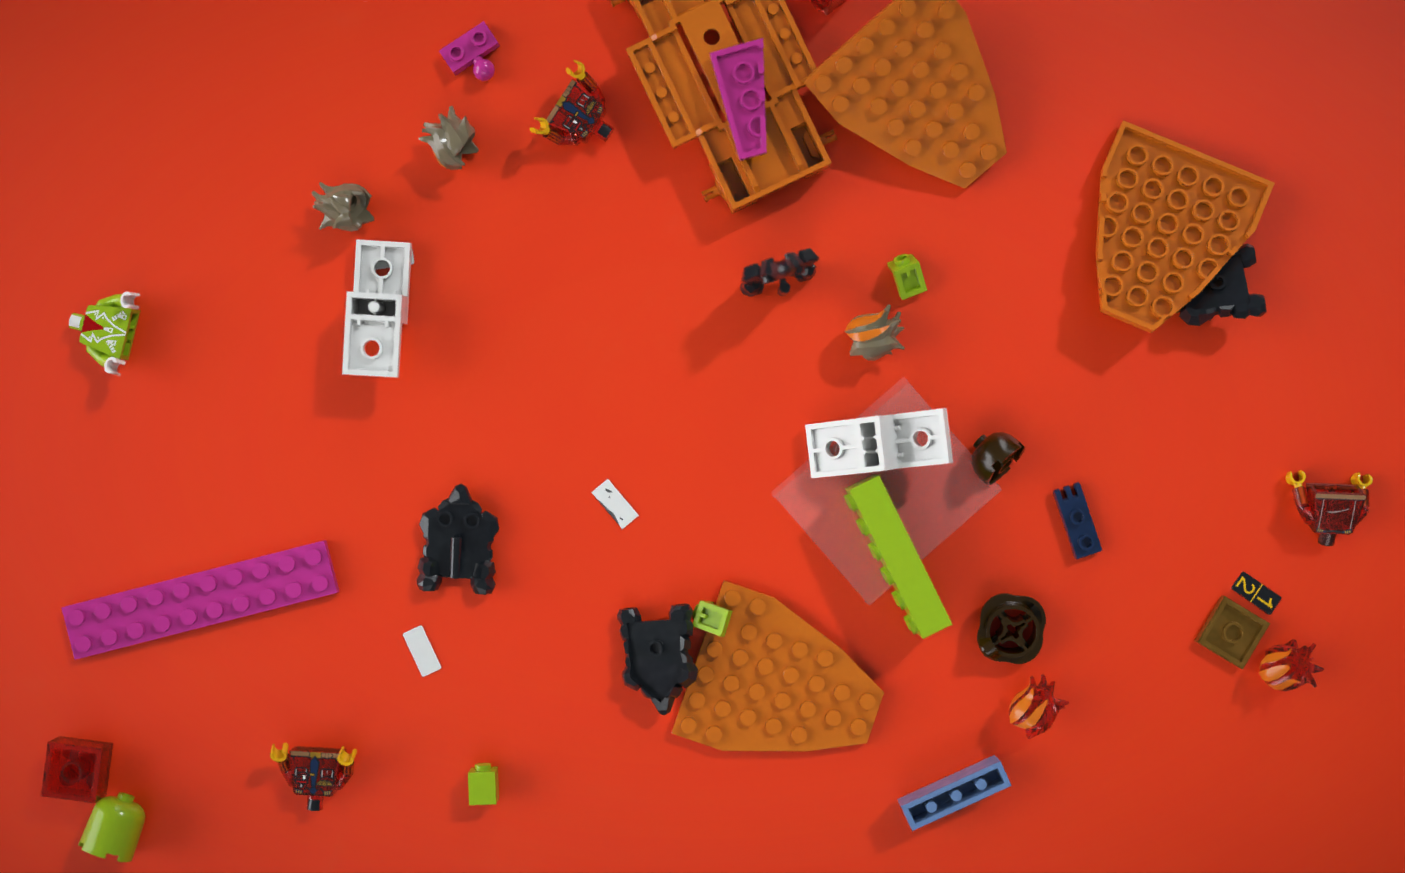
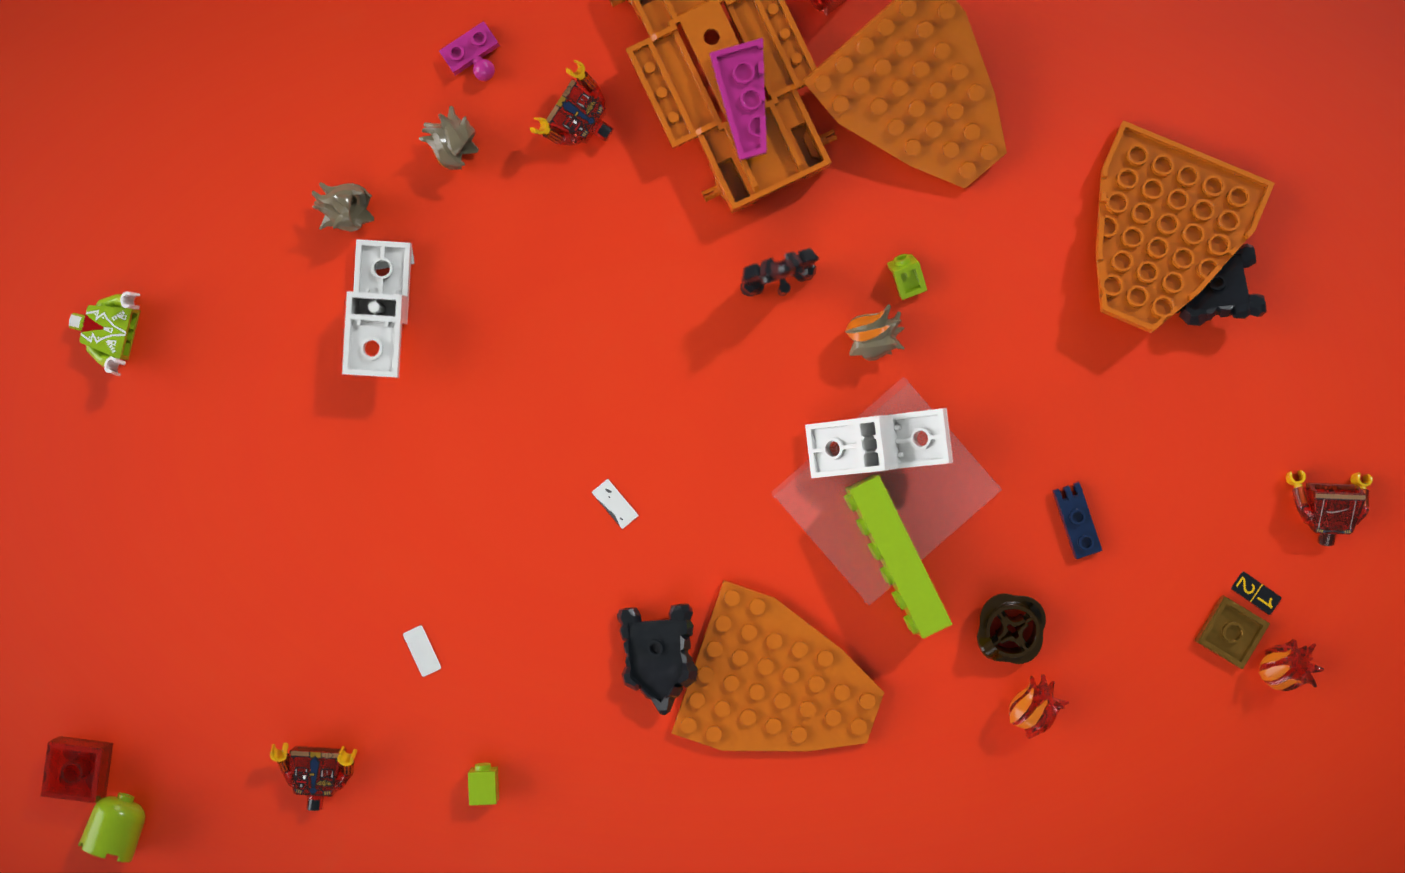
(200, 599): dark pink plate -> none
(458, 543): black shield -> none
(711, 617): lime bracket -> none
(954, 792): medium blue brick -> none
(994, 456): dark brown cylinder -> none

